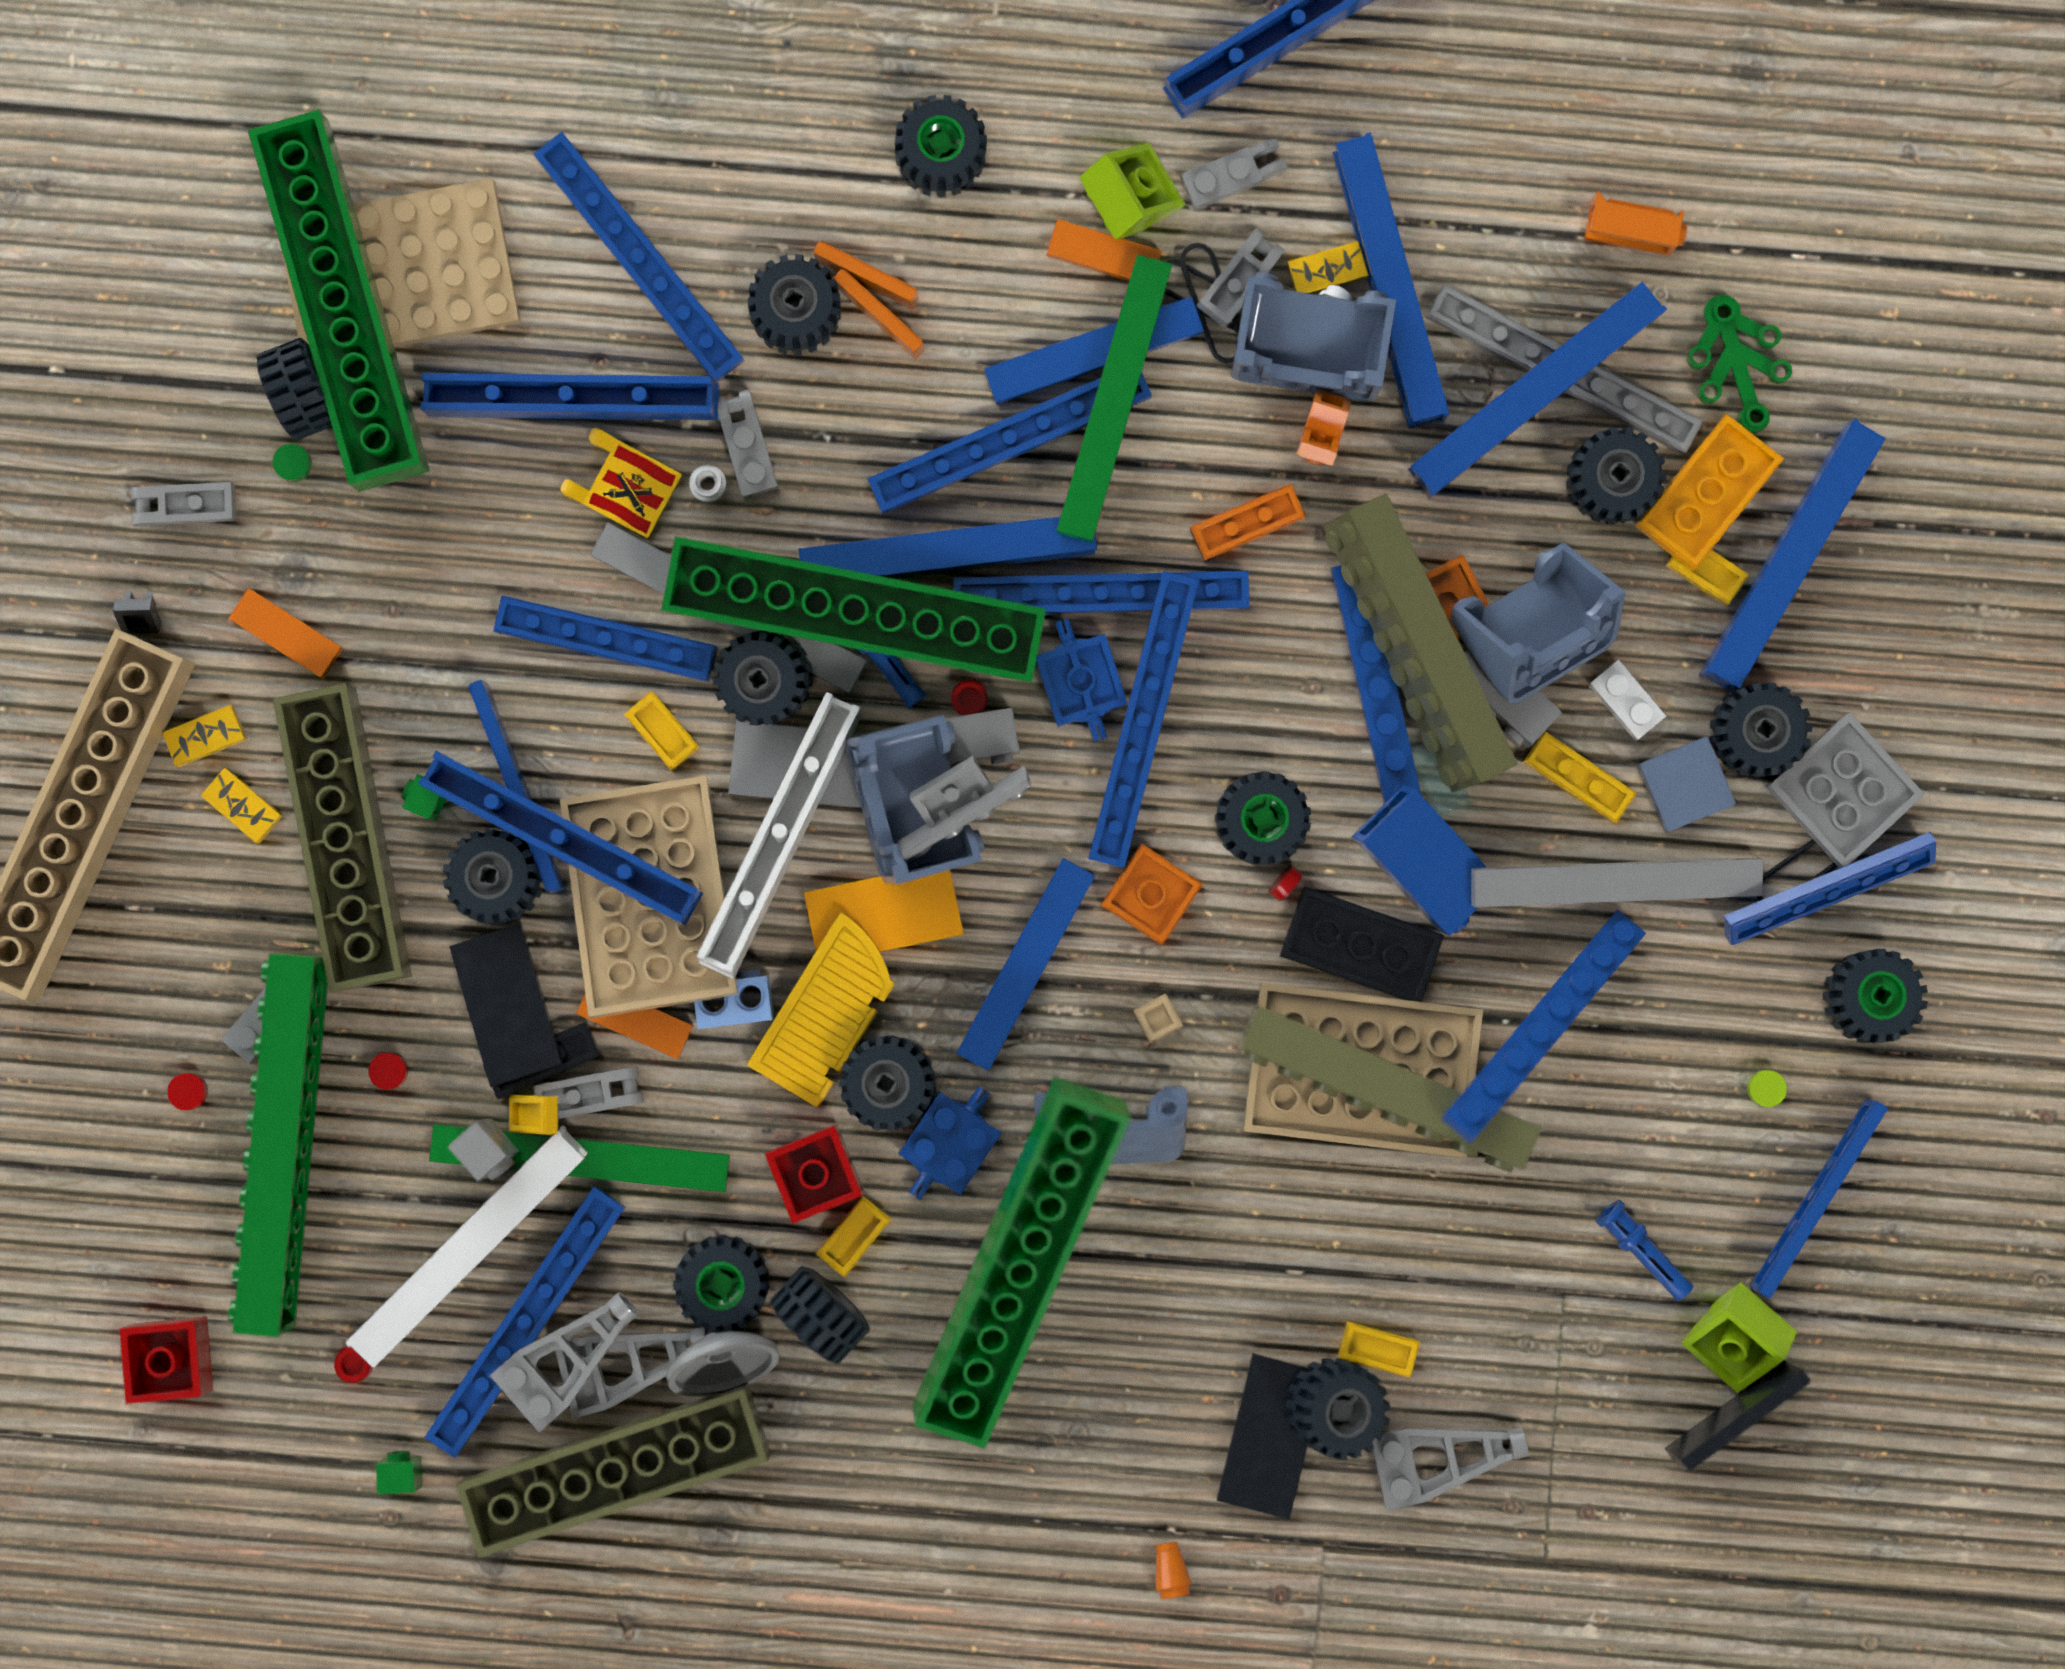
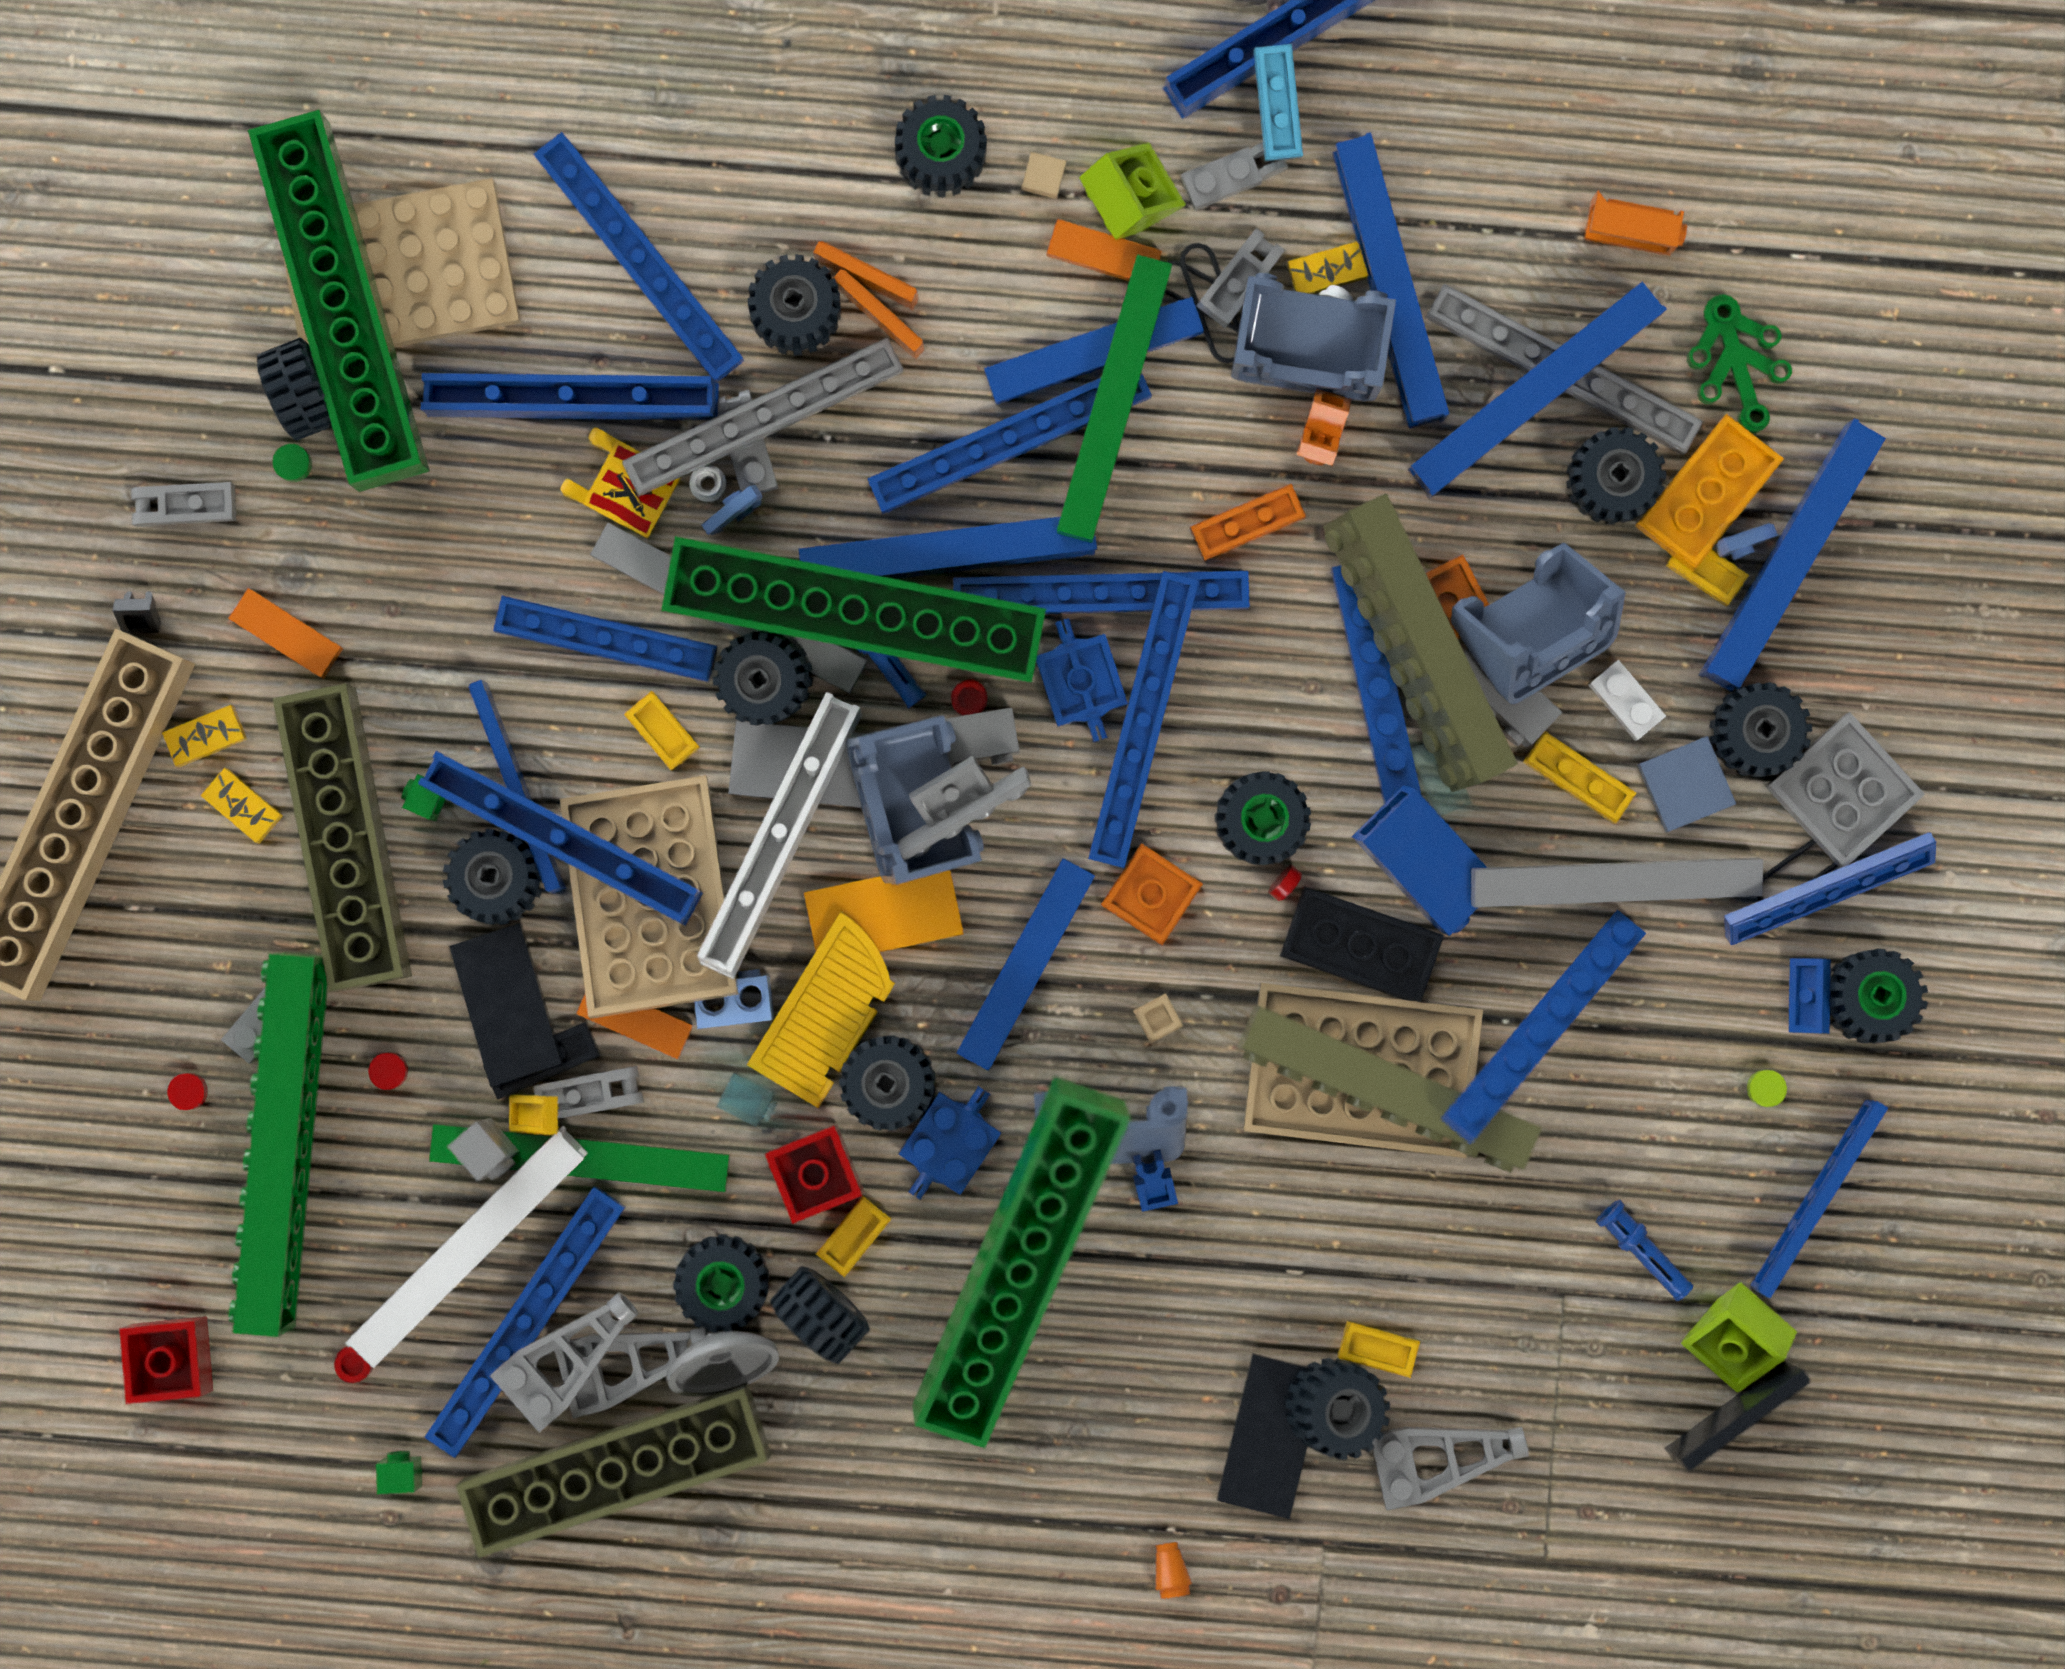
(737, 506): none -> medium blue plate
(748, 1100): none -> clear light blue brick
(762, 416): none -> light grey tile
(1044, 175): none -> tan tile
(1154, 1183): none -> blue plate
(1278, 102): none -> medium azure tile
(1742, 544): none -> medium blue plate
(1809, 995): none -> blue plate

